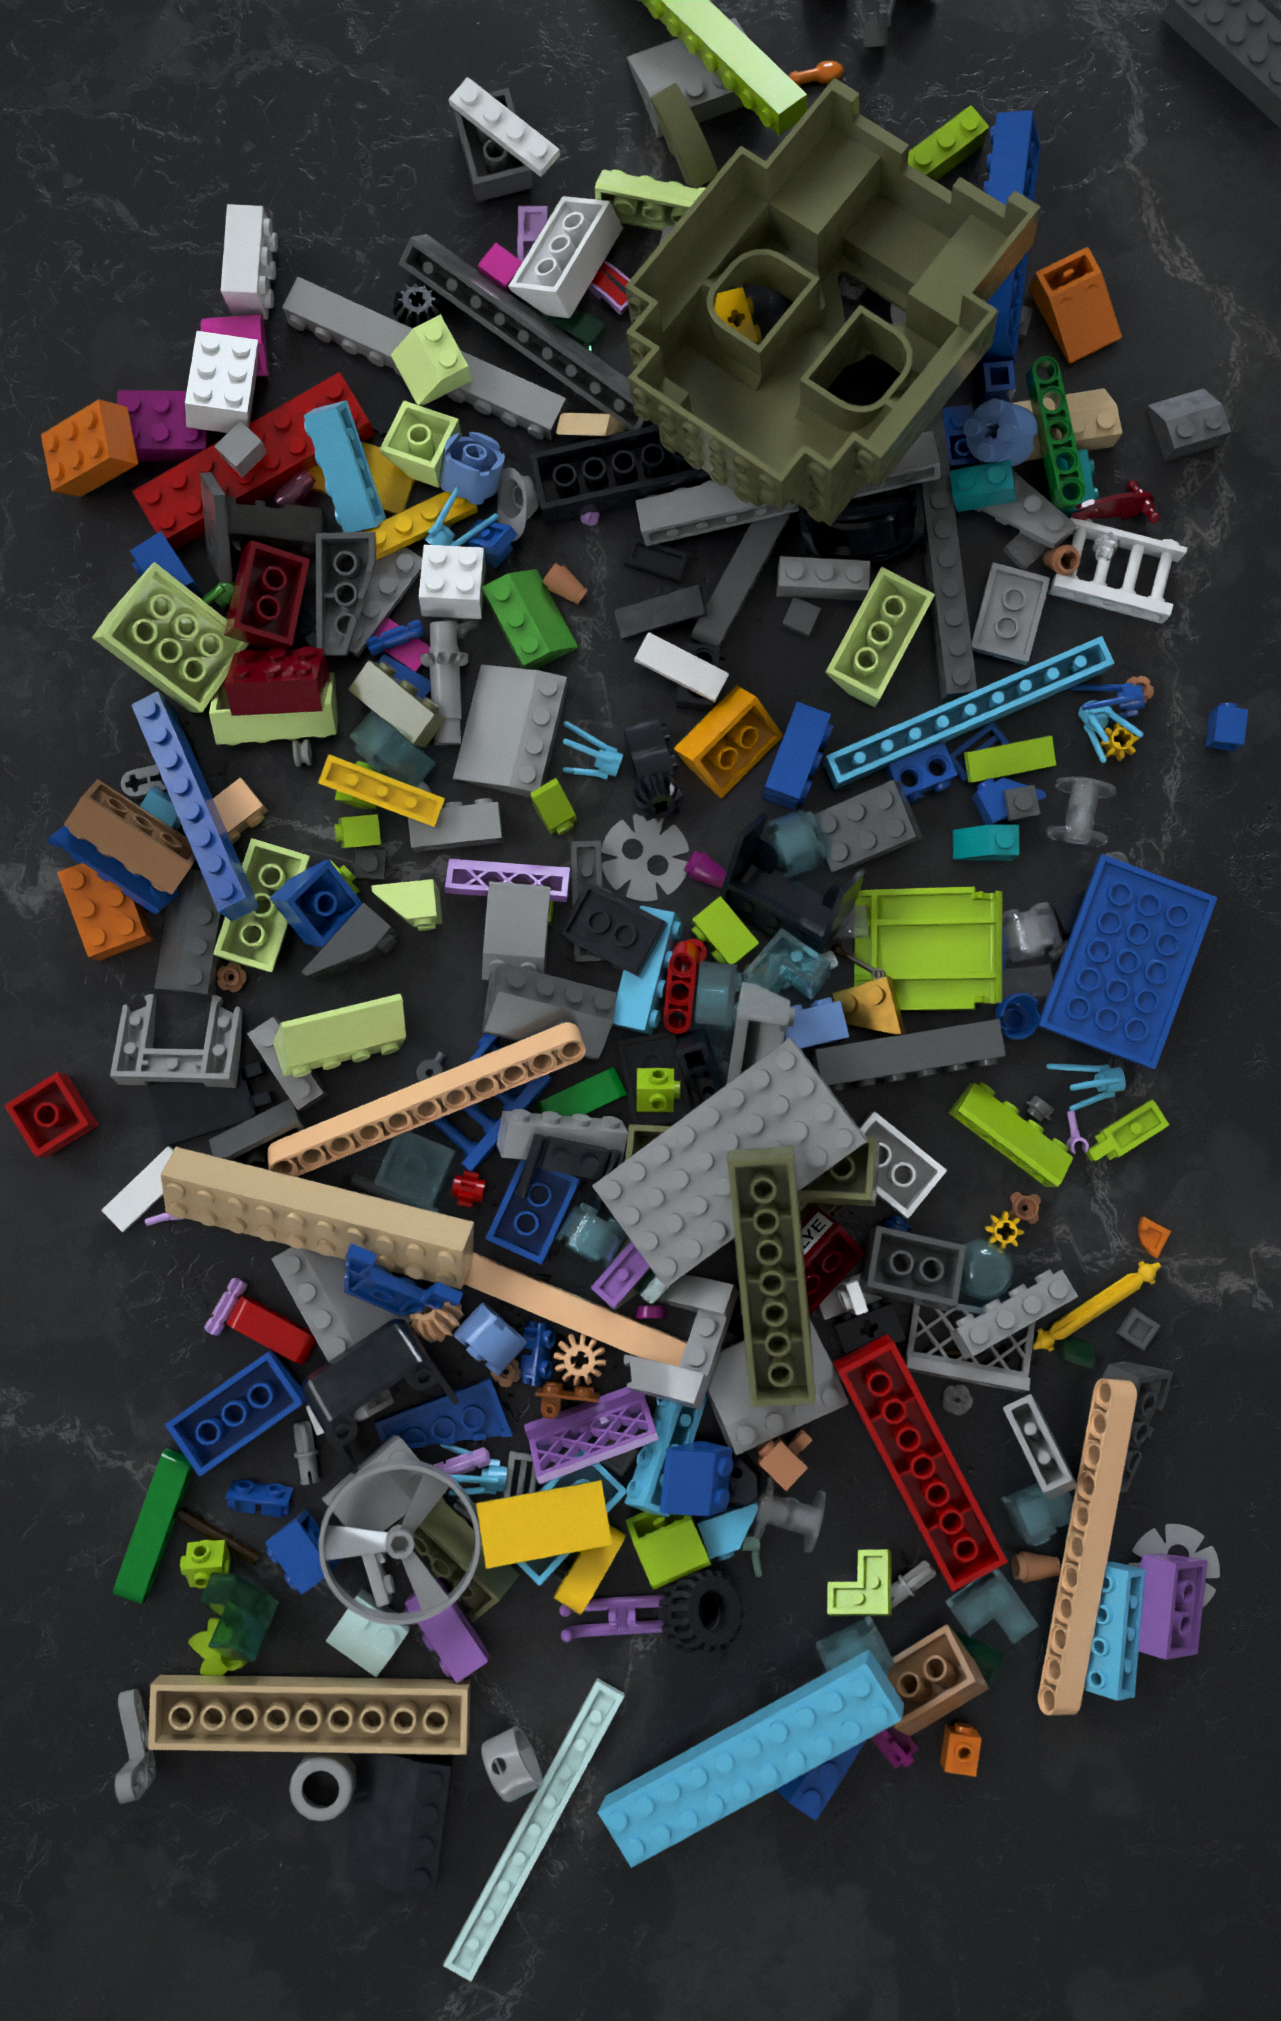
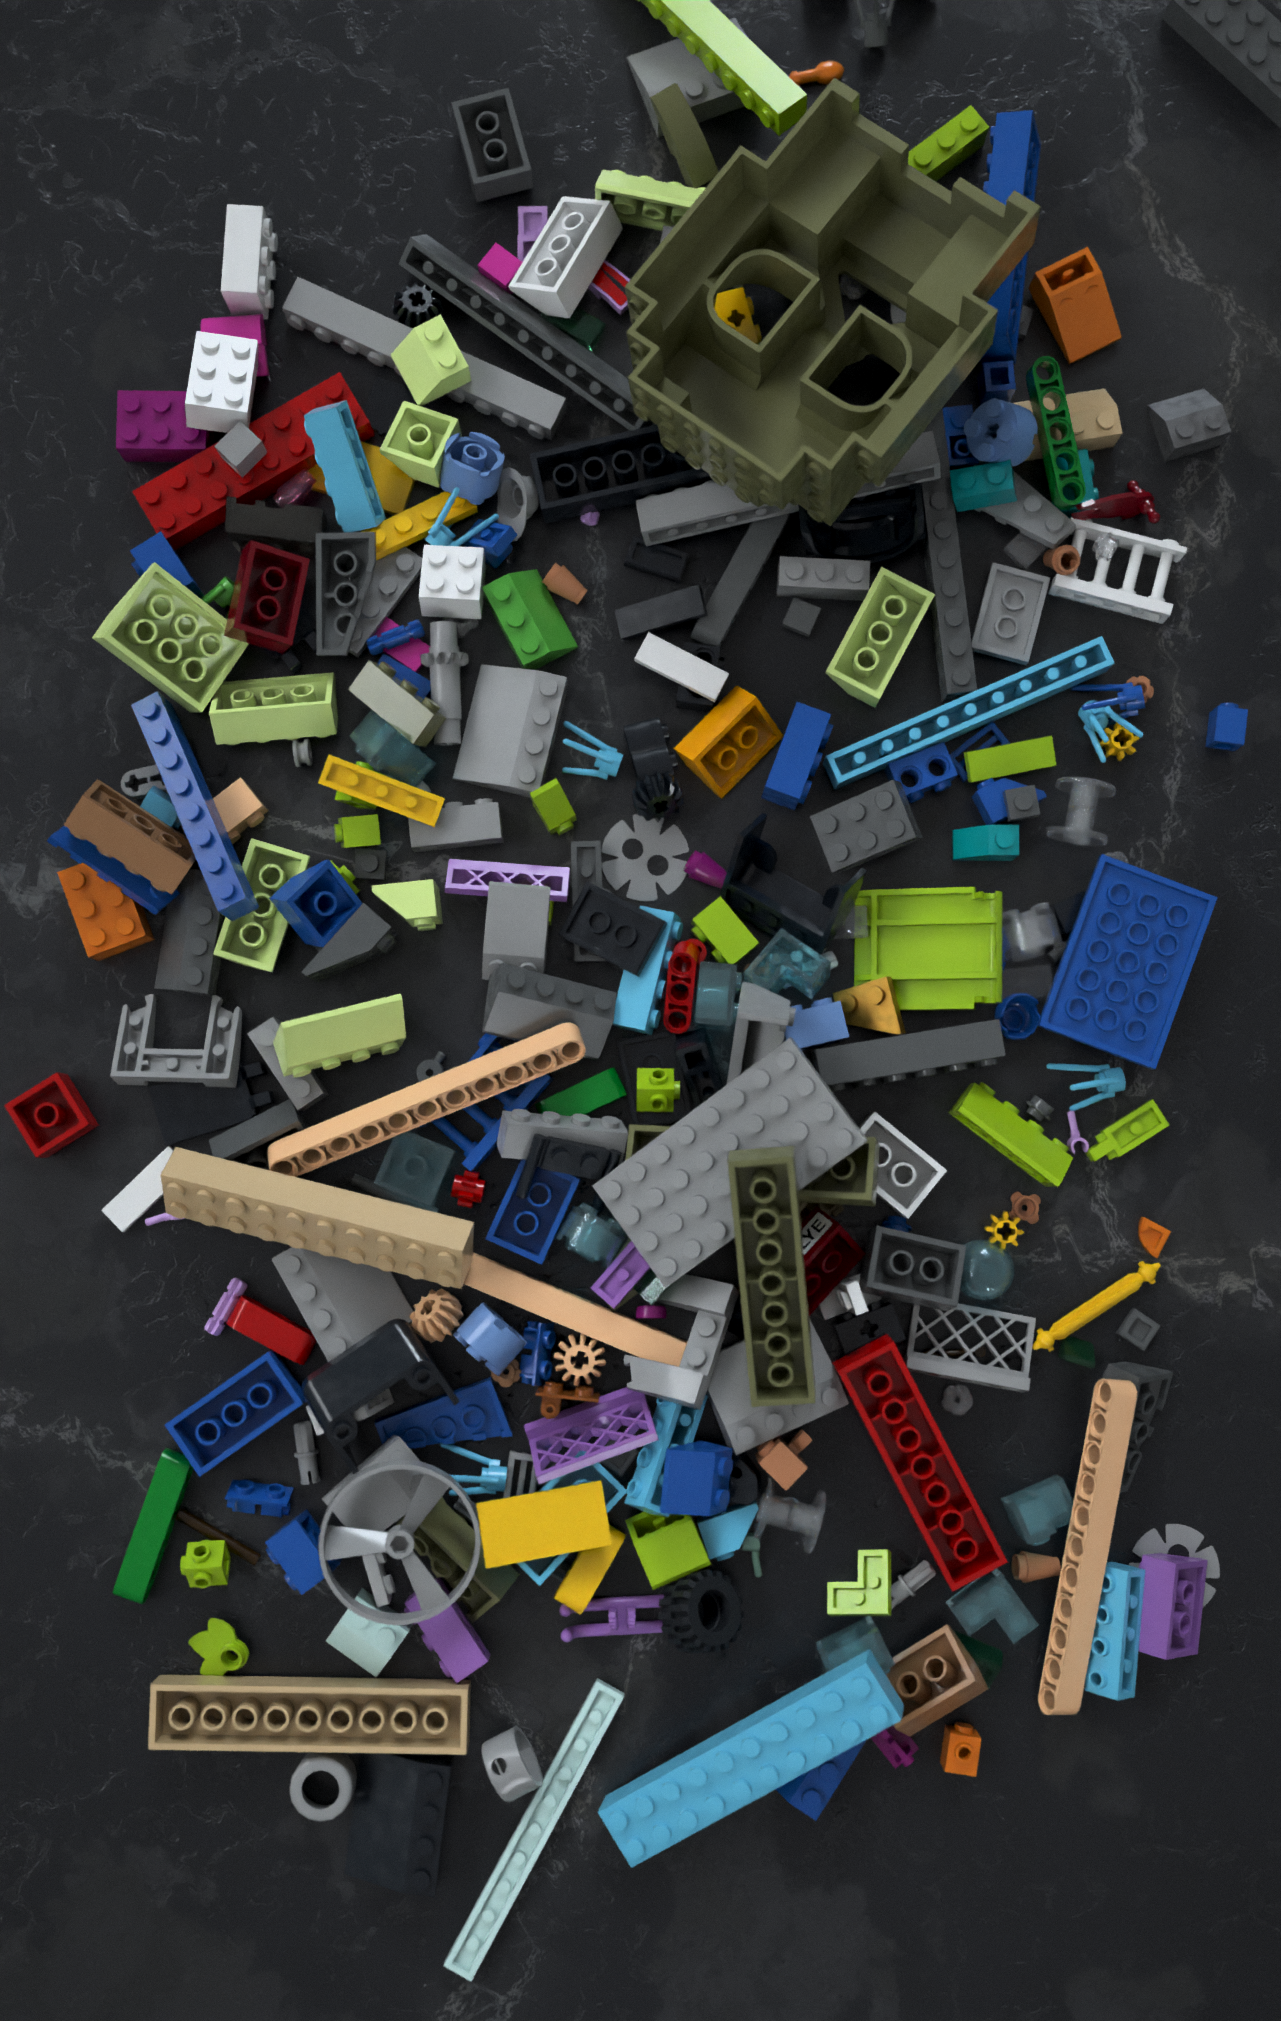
(89, 448): orange brick -> none
(141, 1768): light grey beam -> none
(216, 527): dark grey tile -> none
(223, 976): nougat plate -> none
(243, 1613): clear green brick -> none
(277, 681): dark red brick -> none
(388, 1292): blue wing -> none
(465, 1462): lavender axle -> none
(504, 127): white plate -> none
(588, 424): tan slope -> none
(796, 842): clear light blue brick -> none
(877, 973): dark brown hinge -> none
(1014, 1314): light grey brick -> none
(1040, 1447): light grey brick -> none

